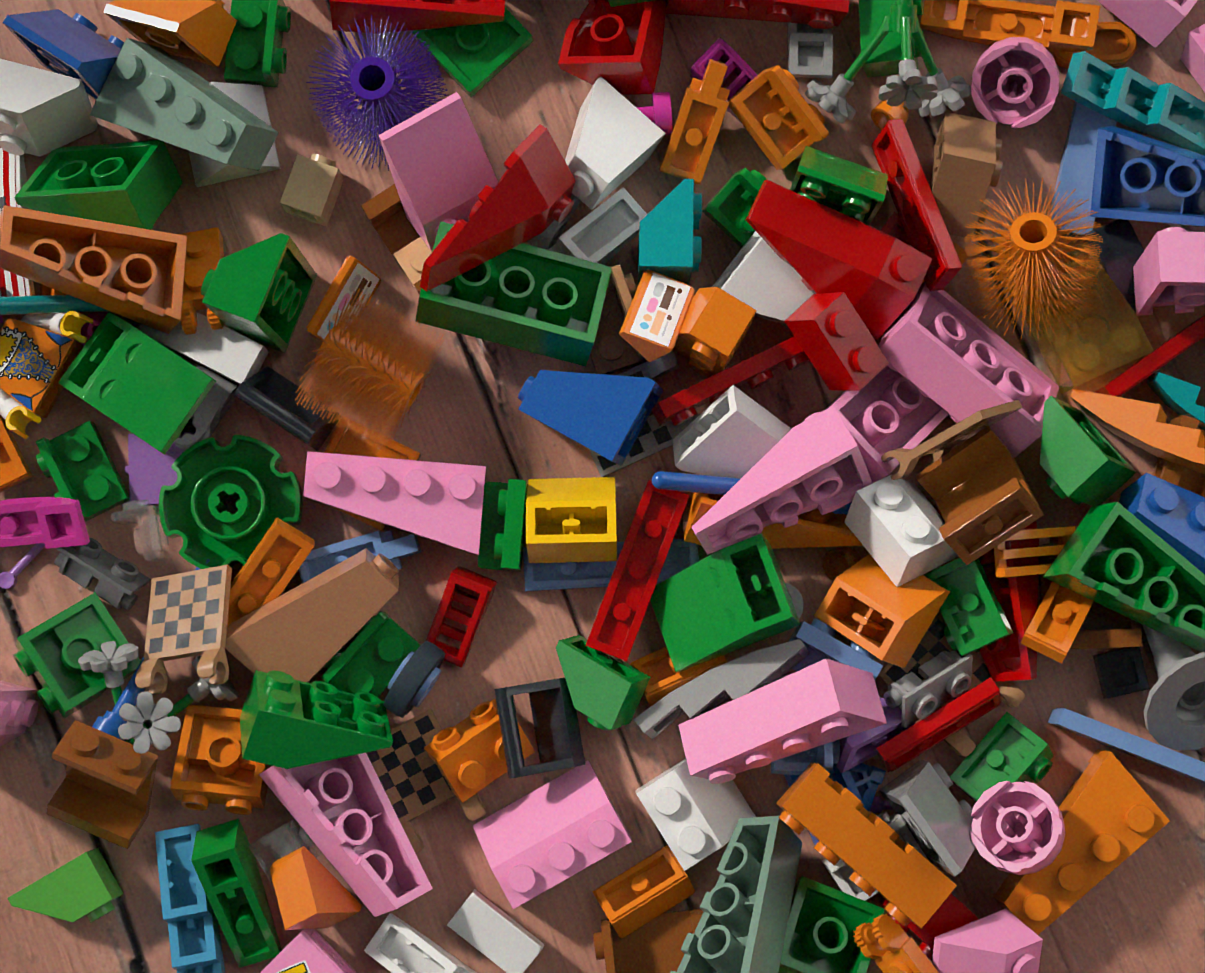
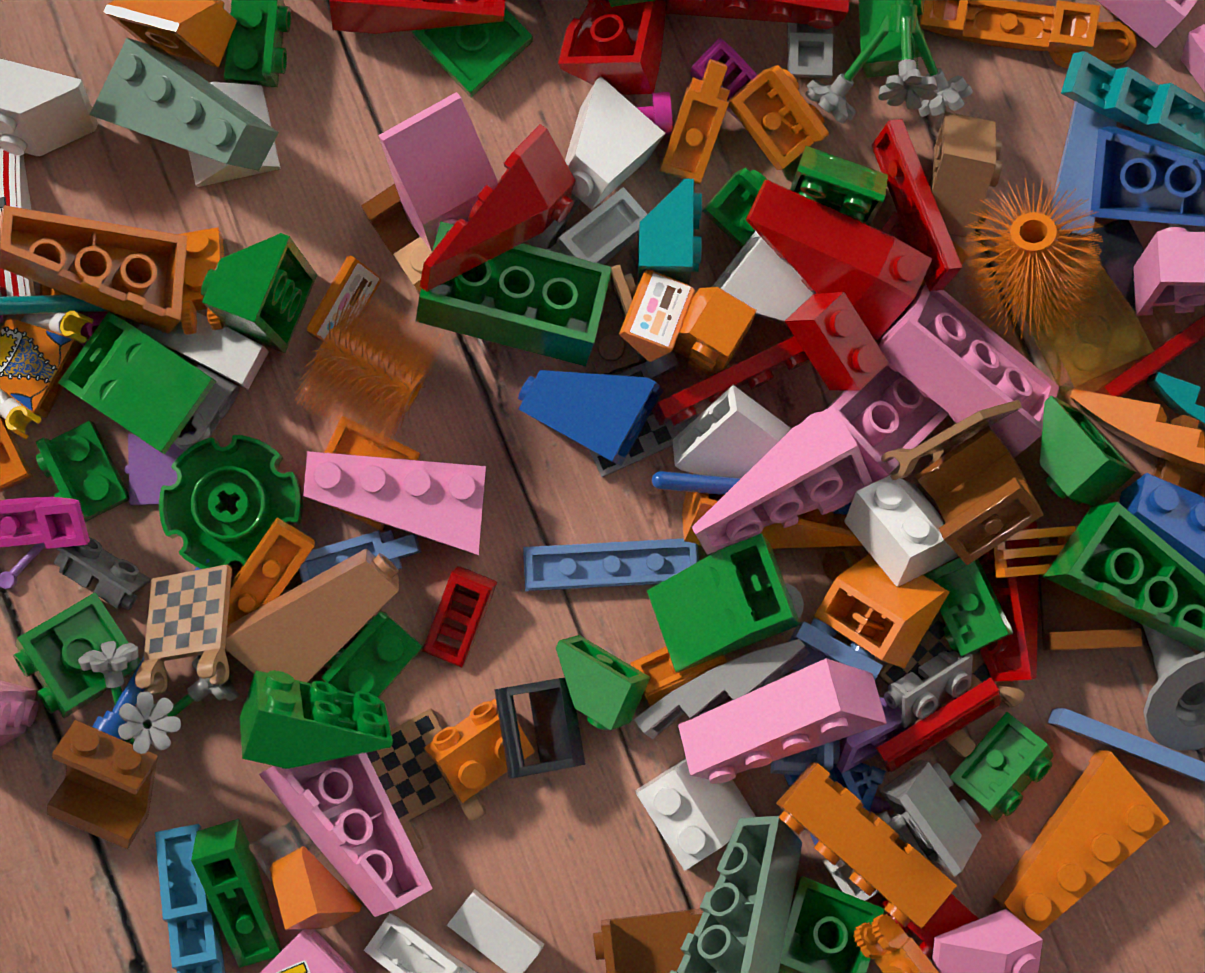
(67, 45): blue slope -> none
(73, 890): bright green slope -> none
(105, 183): green slope -> none
(149, 537): clear bracket -> none
(212, 766): orange plate -> none
(275, 399): black tile -> none
(312, 188): tan brick -> none
(375, 88): dark purple piece -> none
(414, 679): black wheel -> none
(503, 525): green bracket -> none
(551, 834): bright pink slope -> none
(571, 520): yellow slope -> none
(637, 571): red plate -> none
(644, 892): orange slope -> none
(883, 113): orange hinge -> none
(1015, 82): bright pink cylinder -> none
(1017, 827): bright pink cylinder -> none
(1057, 622): orange hinge -> none
(1121, 672): black tile -> none

